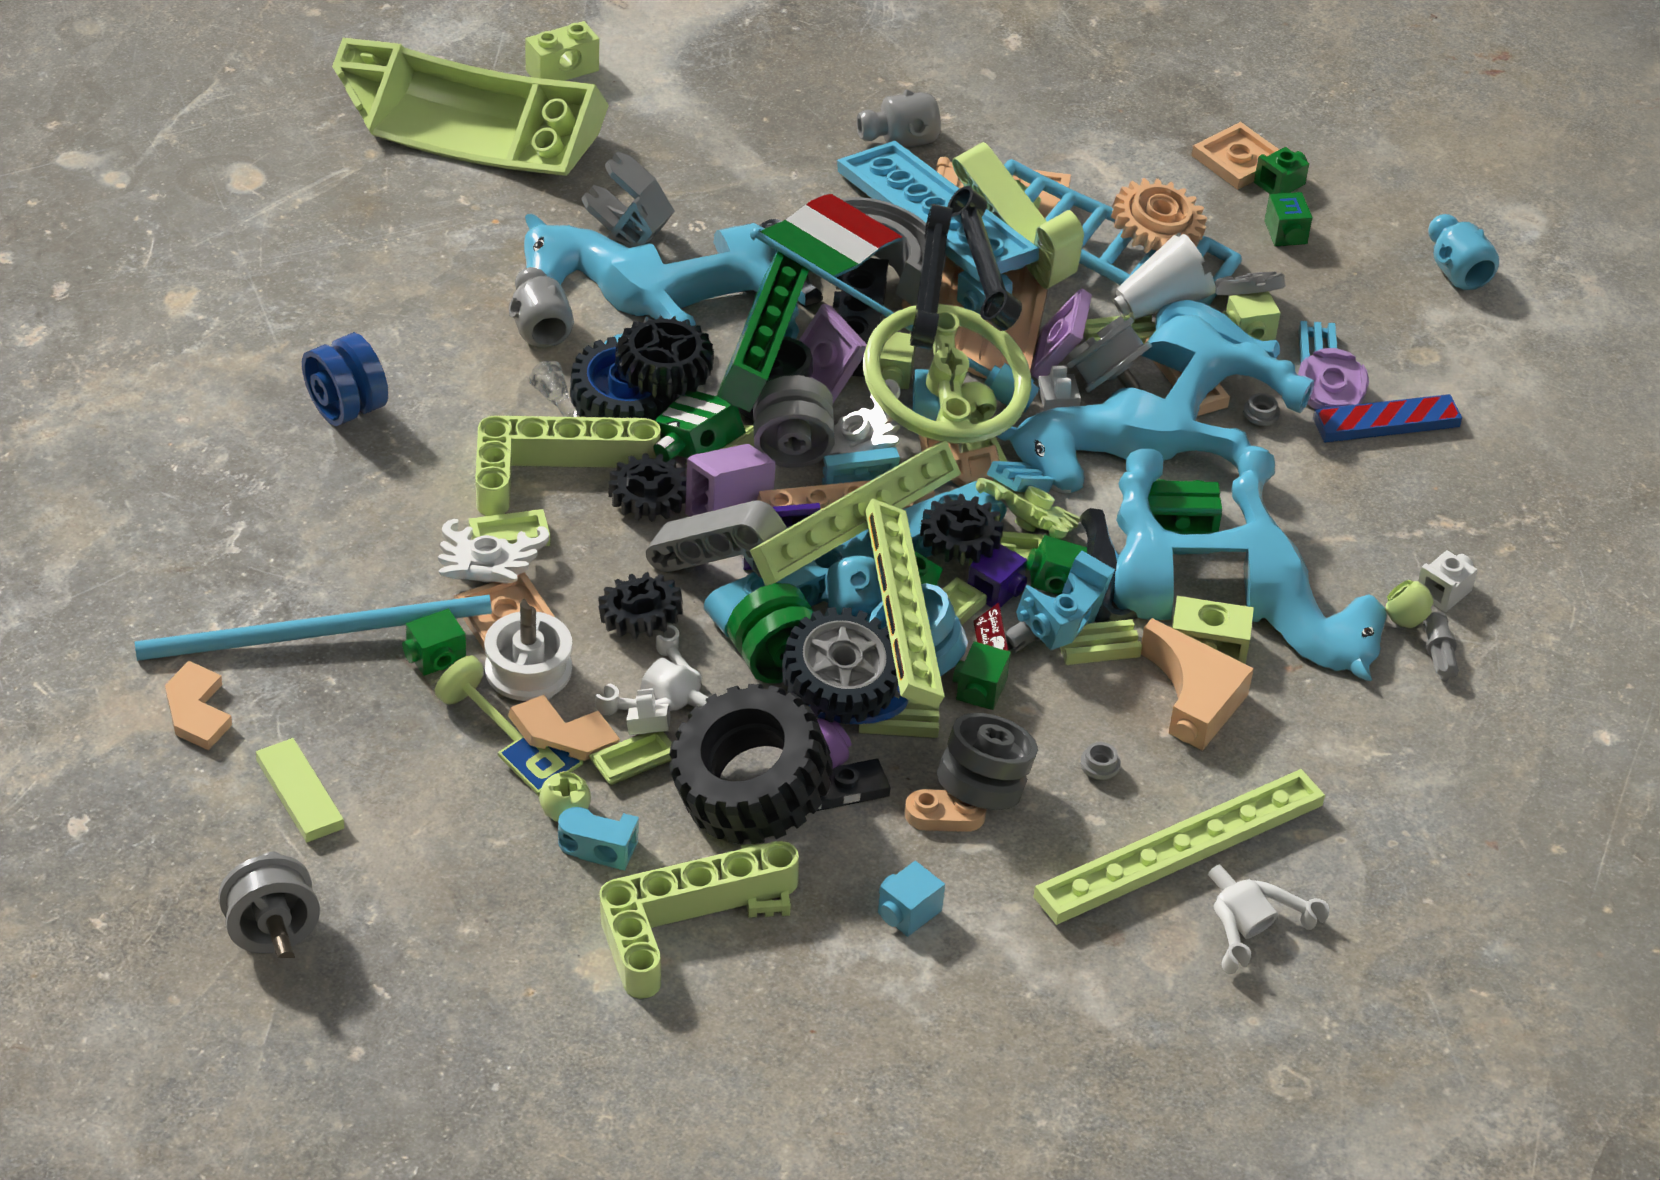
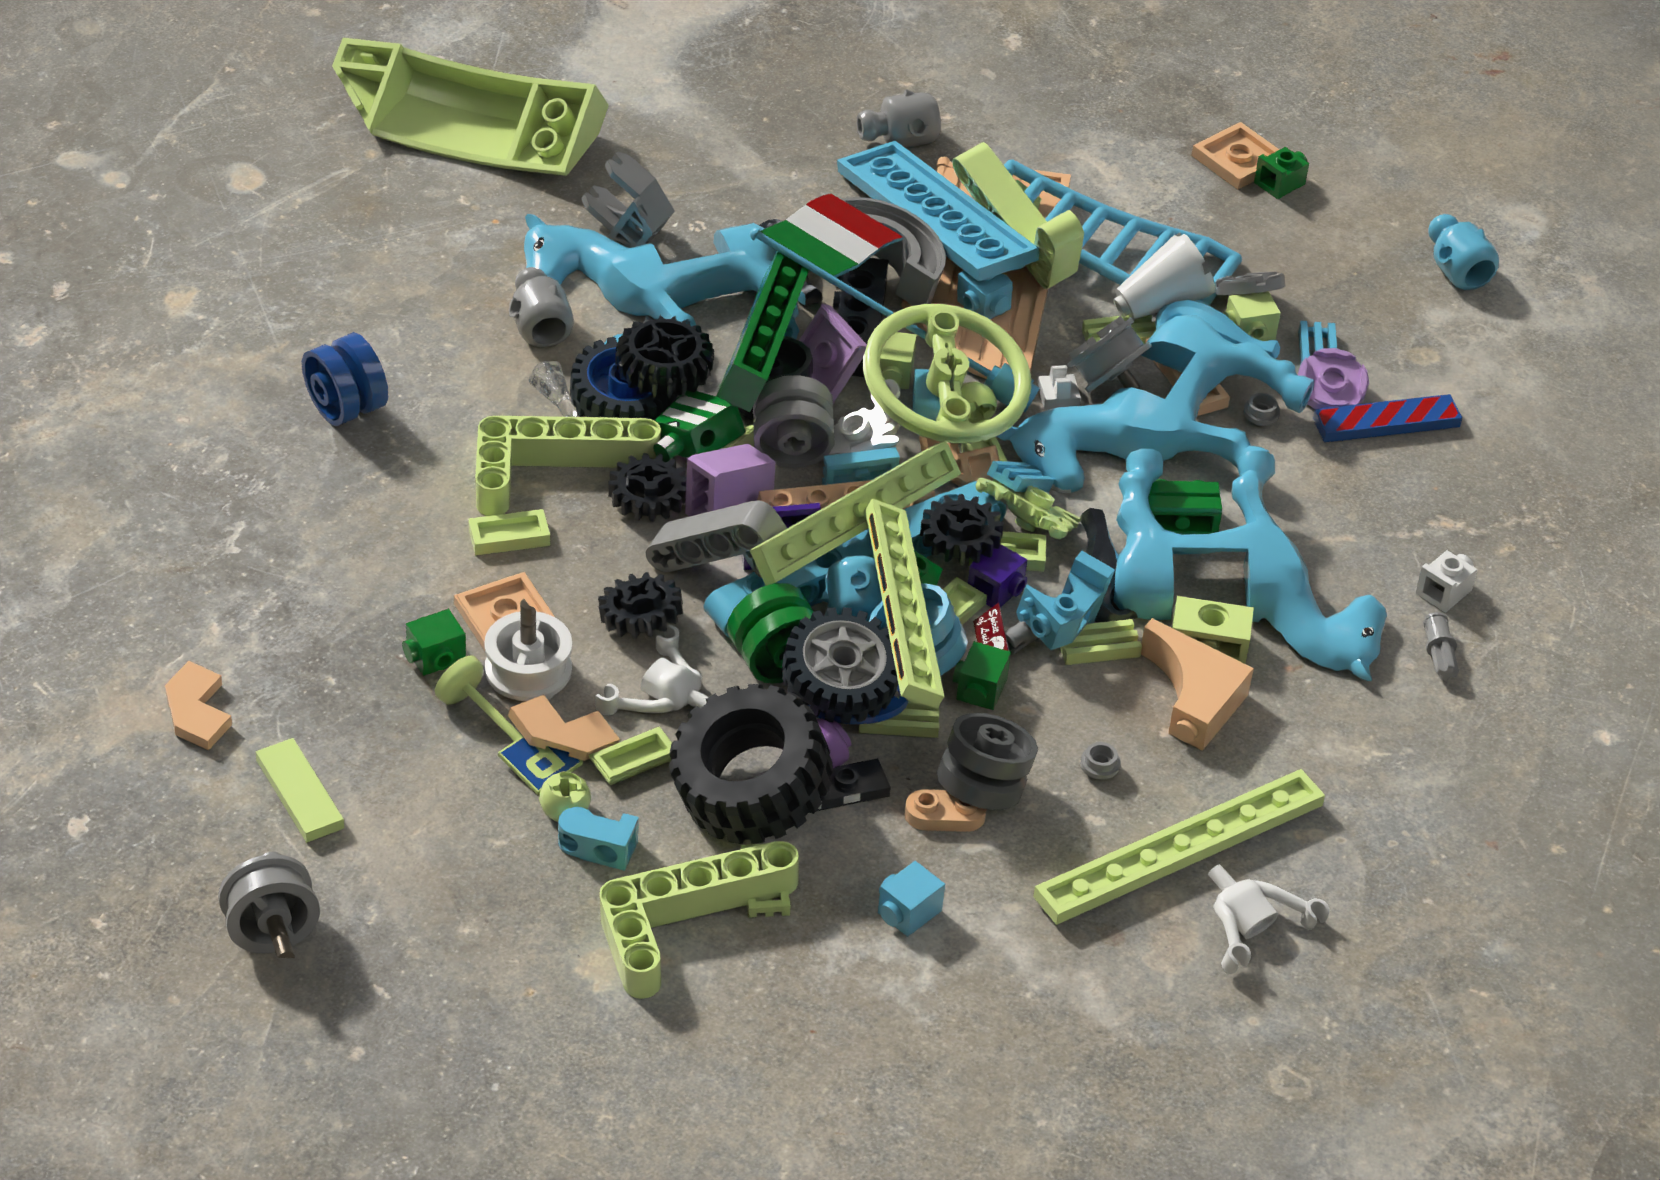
(306, 628): medium azure piece -> none
(487, 556): white animal -> none
(562, 52): yellowish green brick -> none
(648, 716): white tile -> none
(926, 314): black piece -> none
(999, 307): black piece -> none
(1052, 563): green brick -> none
(1061, 333): lavender tile -> none
(1156, 214): light nougat gear -> none
(1288, 219): green brick -> none
(1409, 604): yellowish green piece -> none

